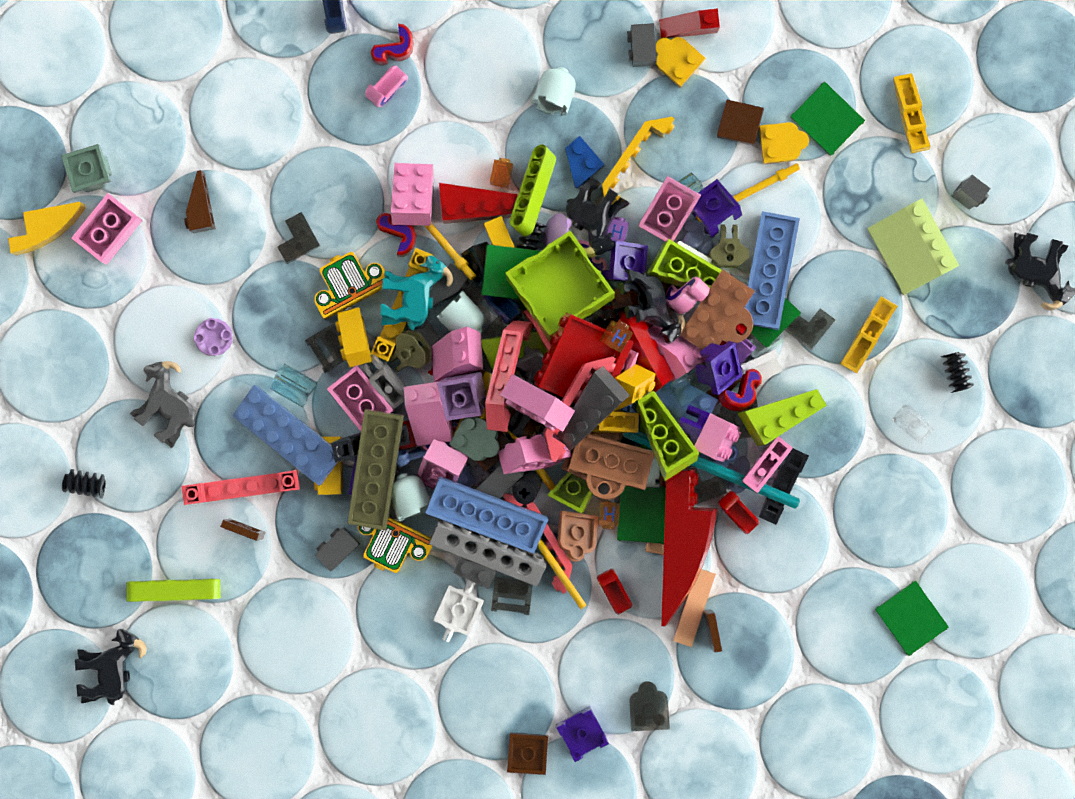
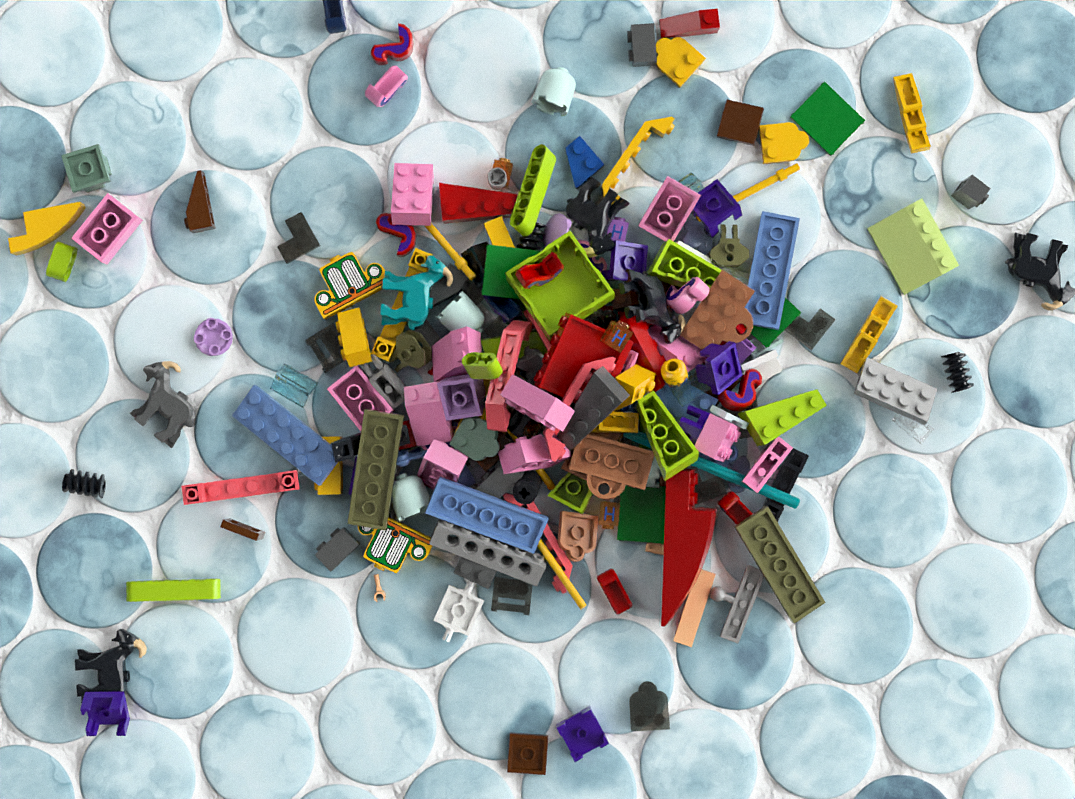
(61, 261): none -> lime beam
(105, 709): none -> dark purple panel
(378, 588): none -> light nougat hand
(482, 365): none -> lime beam
(497, 178): none -> light grey wheel
(540, 273): none -> red animal
(674, 373): none -> yellow head
(712, 630): reddish brown tile -> none
(729, 417): none -> light aqua tile
(741, 603): none -> light grey plate
(779, 564): none -> olive plate
(895, 391): none -> bracket
(911, 618): green piece -> none

